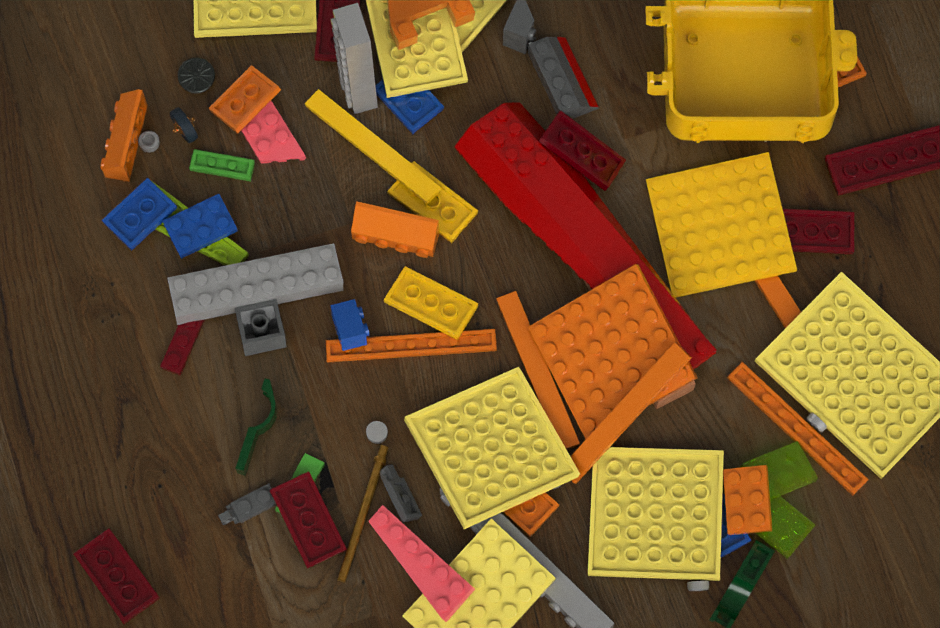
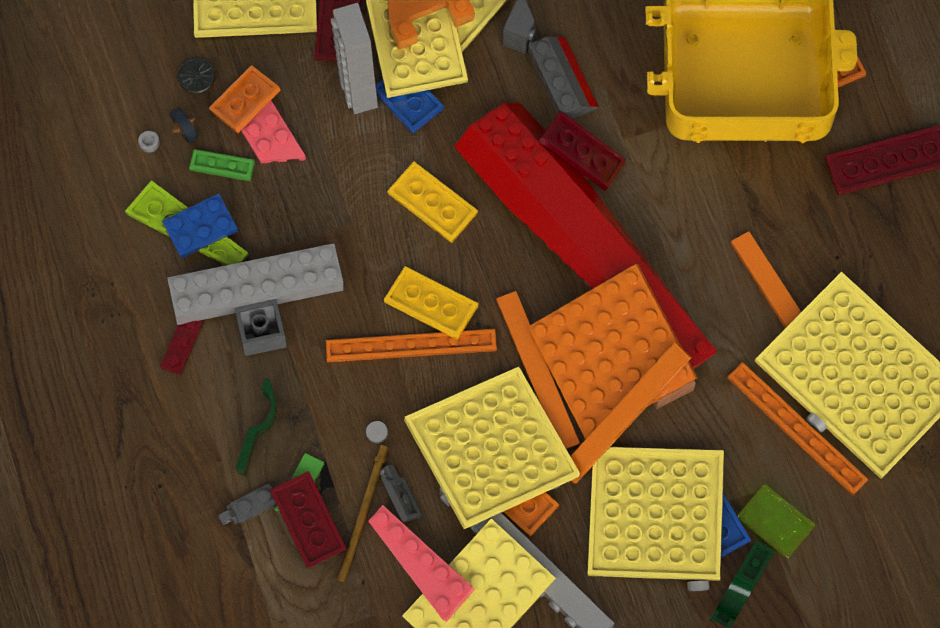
(116, 576): dark red plate -> none
(124, 136): orange slope -> none
(139, 214): blue plate -> none
(349, 325): blue brick -> none
(373, 146): yellow tile -> none
(395, 229): orange slope -> none
(721, 225): yellow plate -> none
(747, 500): orange plate -> none
(786, 469): clear neon green plate -> none
(820, 231): dark red plate -> none

